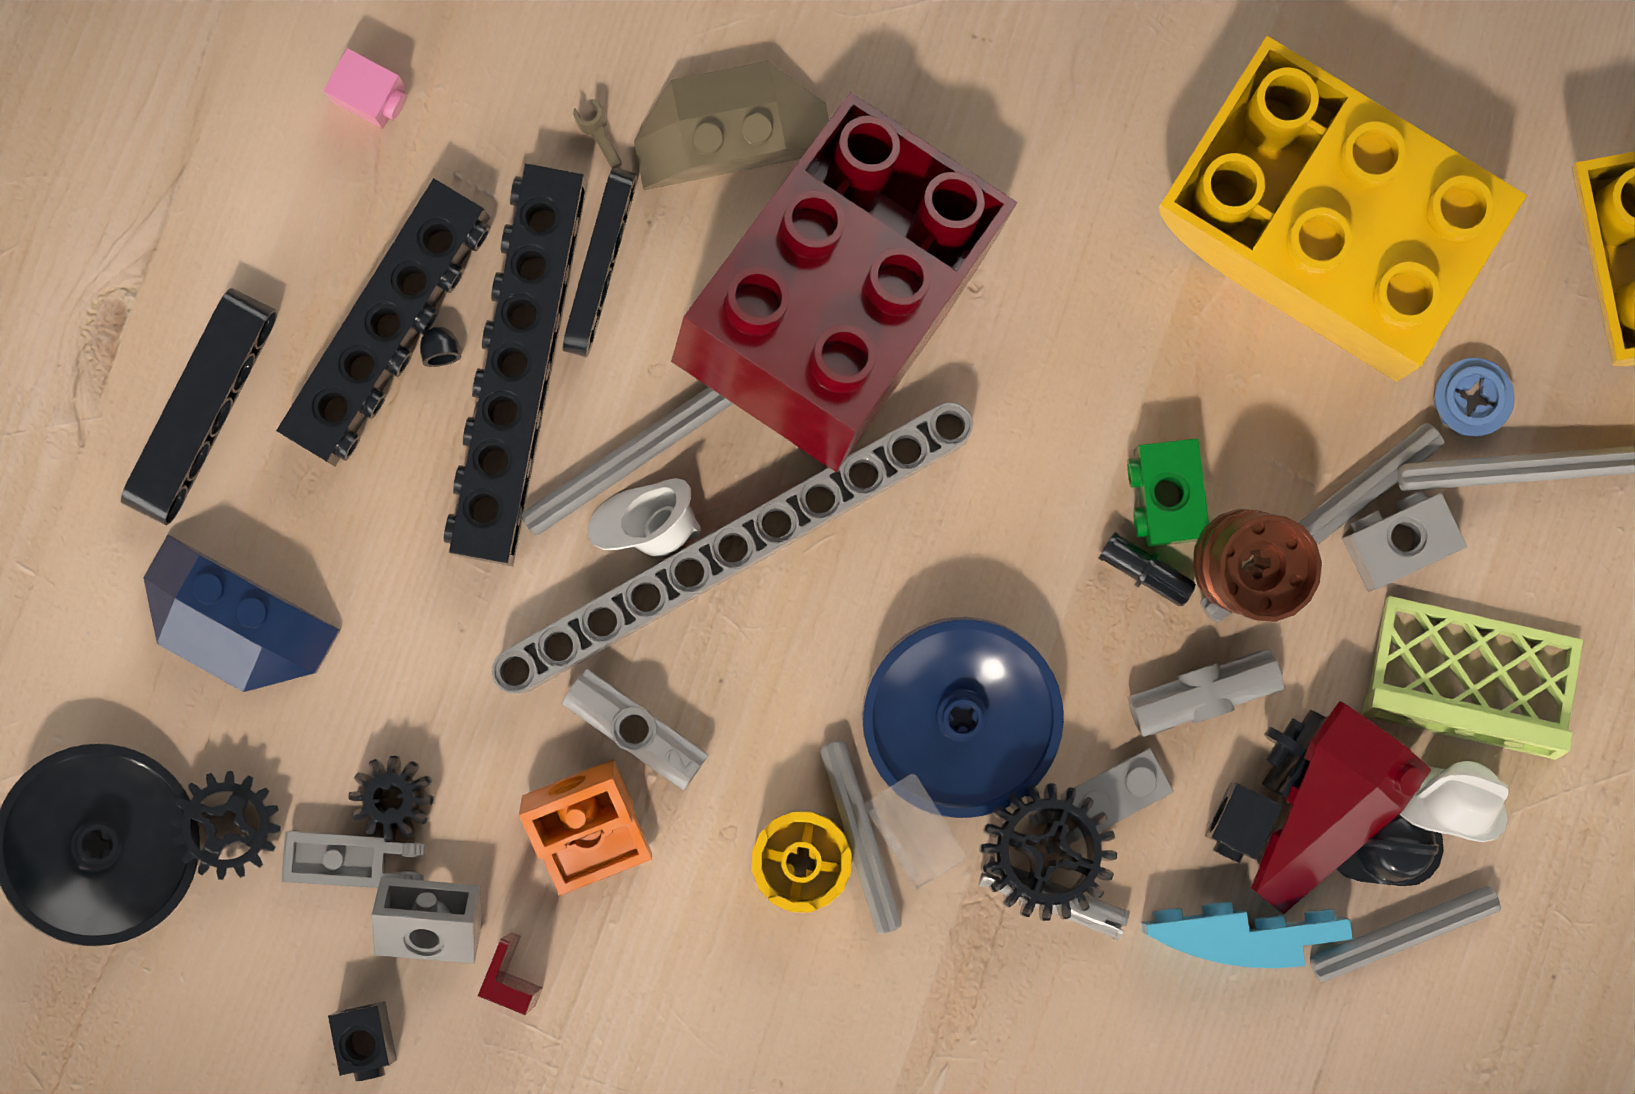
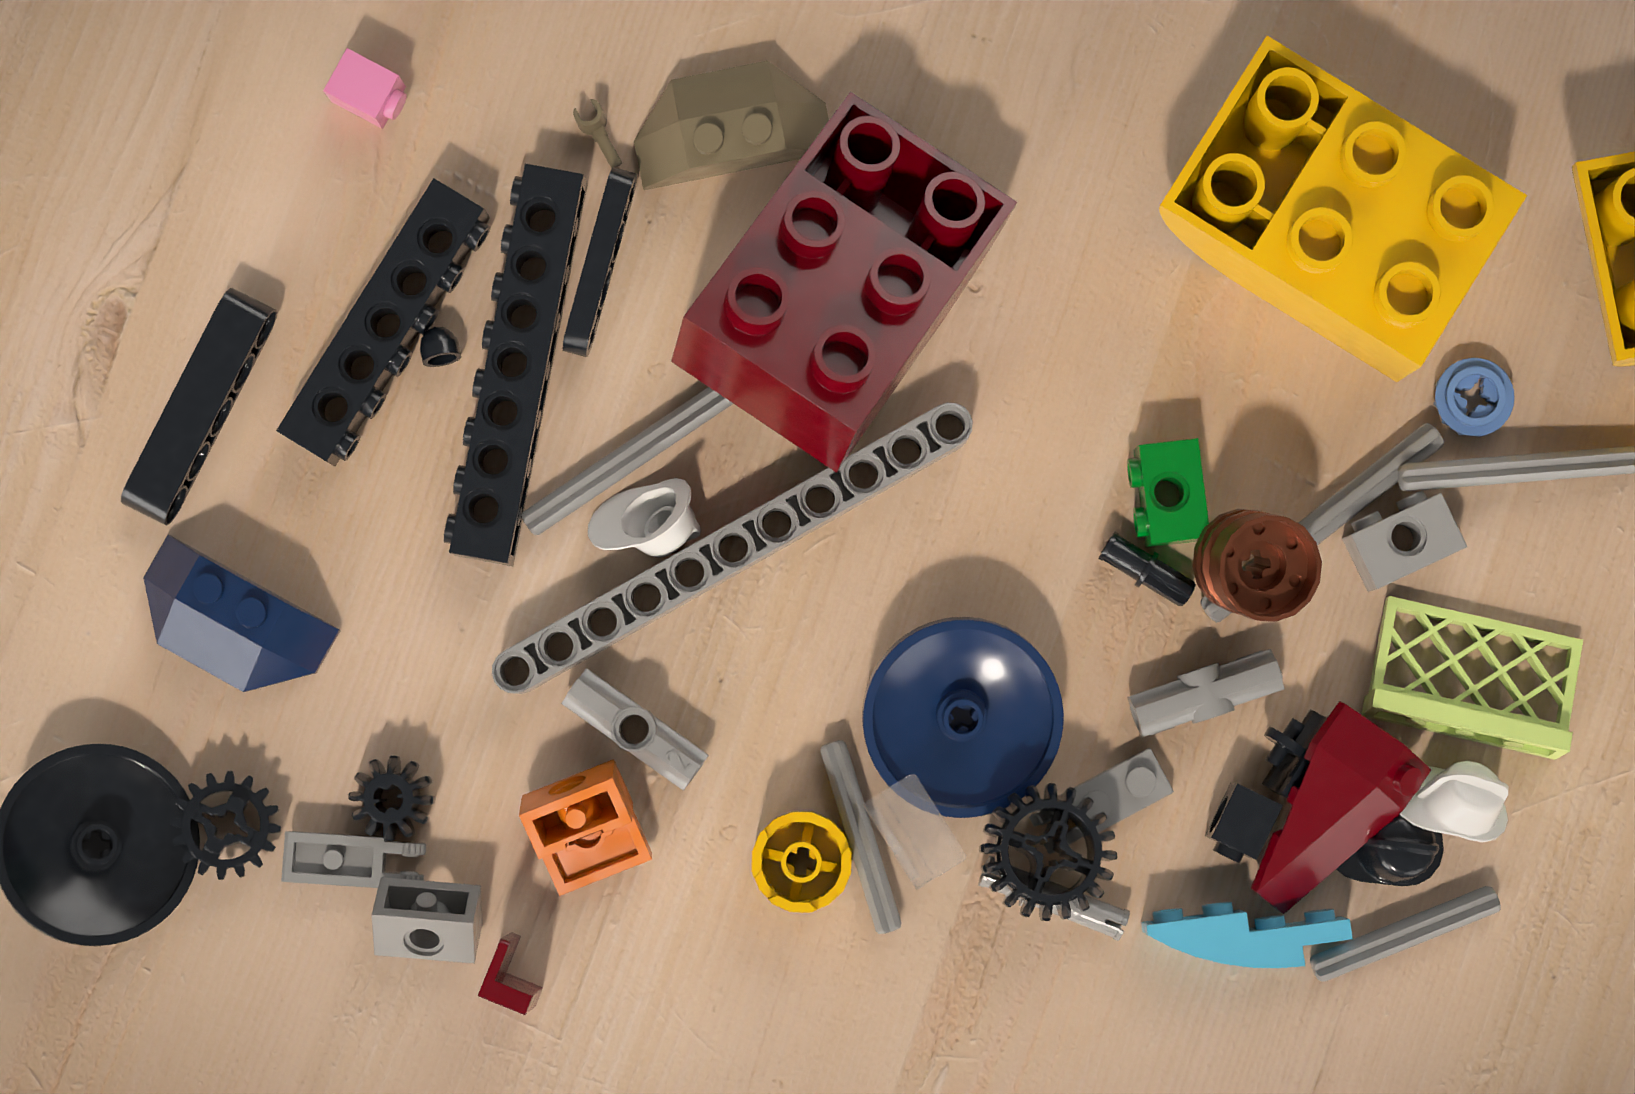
(372, 1019): black brick -> none

